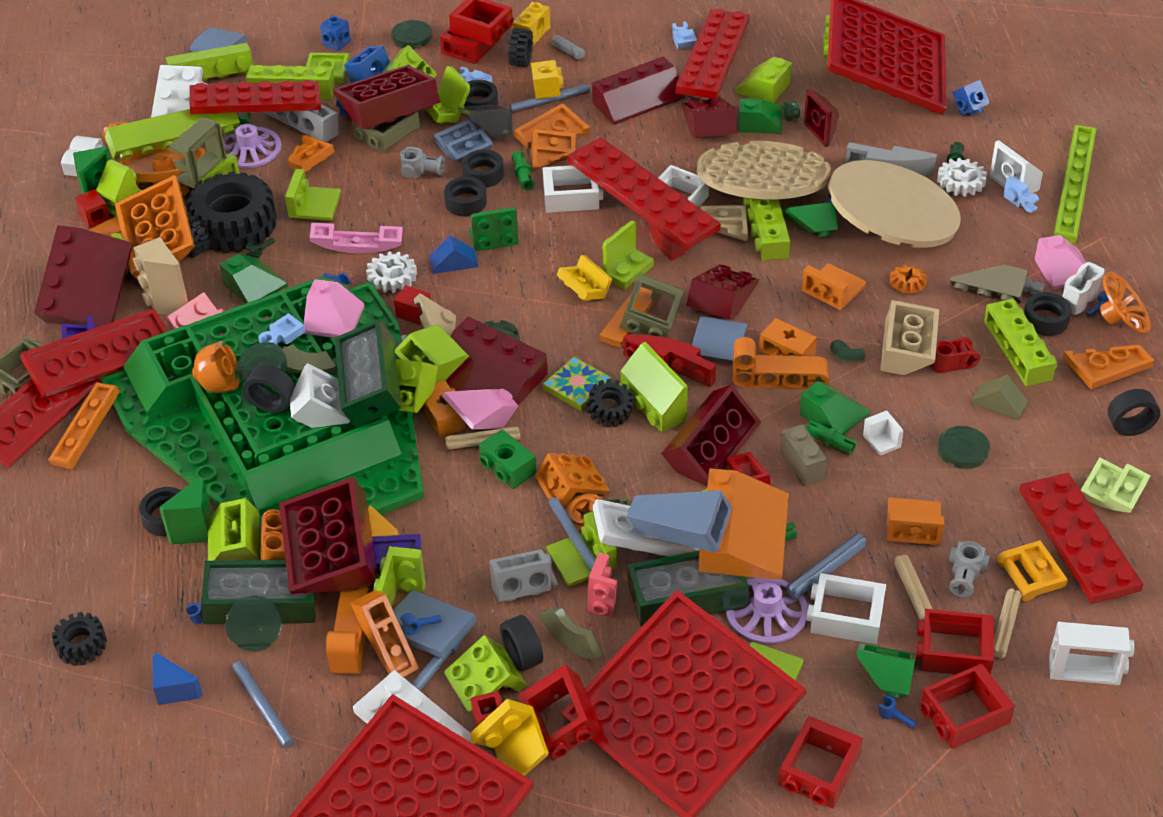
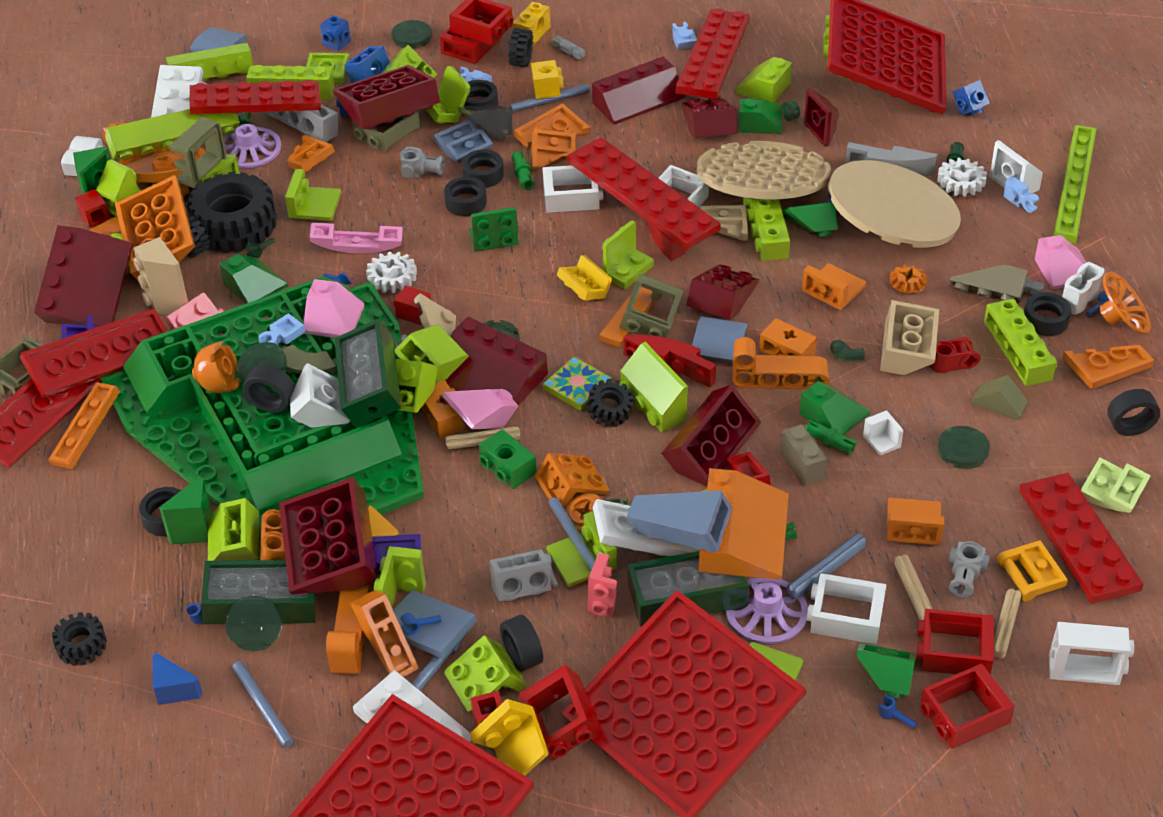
(453, 256): blue slope -> none
(569, 634): olive tile -> none
(829, 739): red window -> none

